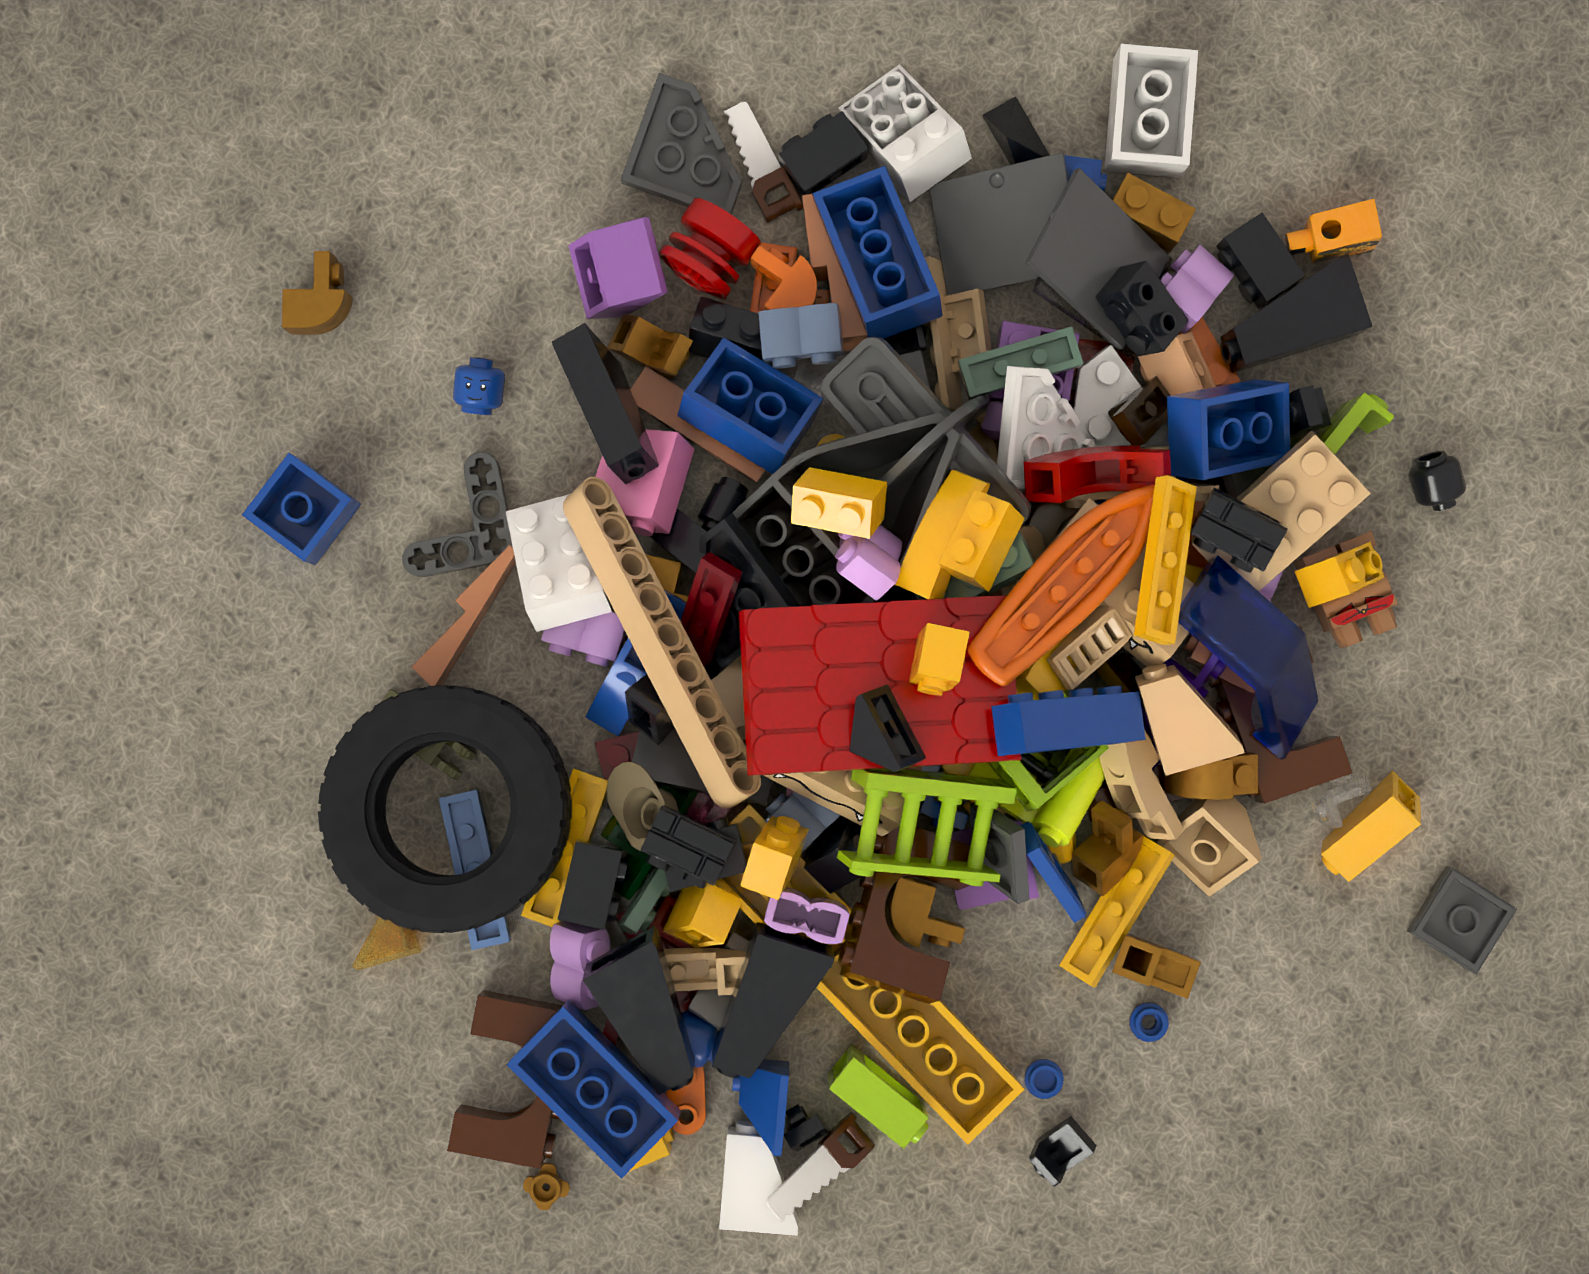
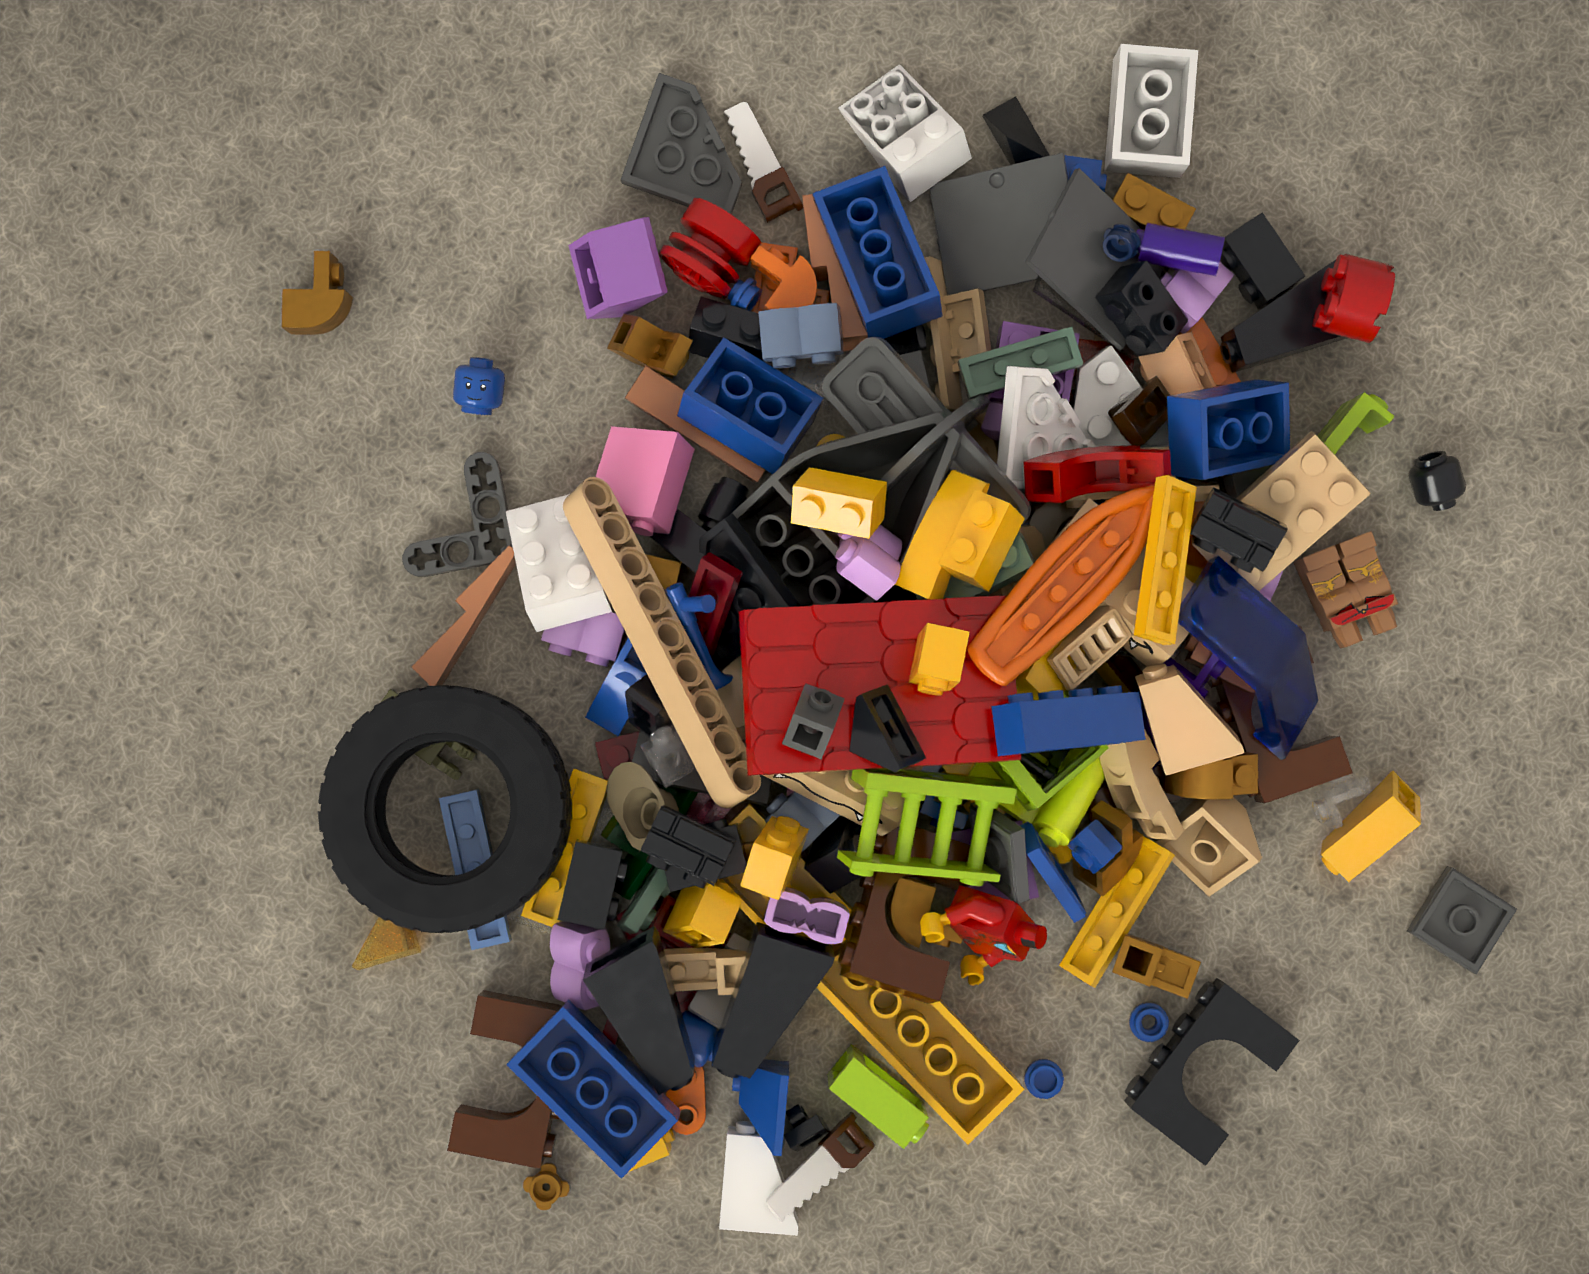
(301, 509): blue brick -> none
(606, 403): black slope -> none
(667, 756): none -> clear bracket
(685, 608): none -> blue piece
(745, 294): none -> blue plate
(813, 721): none -> dark grey brick
(822, 154): black brick -> none
(989, 927): none -> red torso
(1061, 1150): black bracket -> none
(1094, 847): none -> blue bracket
(1118, 249): none -> dark blue plate
(1160, 1092): none -> black arch
(1180, 249): none -> dark purple brick
(1307, 411): black brick -> none
(1340, 574): yellow slope -> none
(1353, 227): light orange torso -> none
(1355, 297): none -> red brick

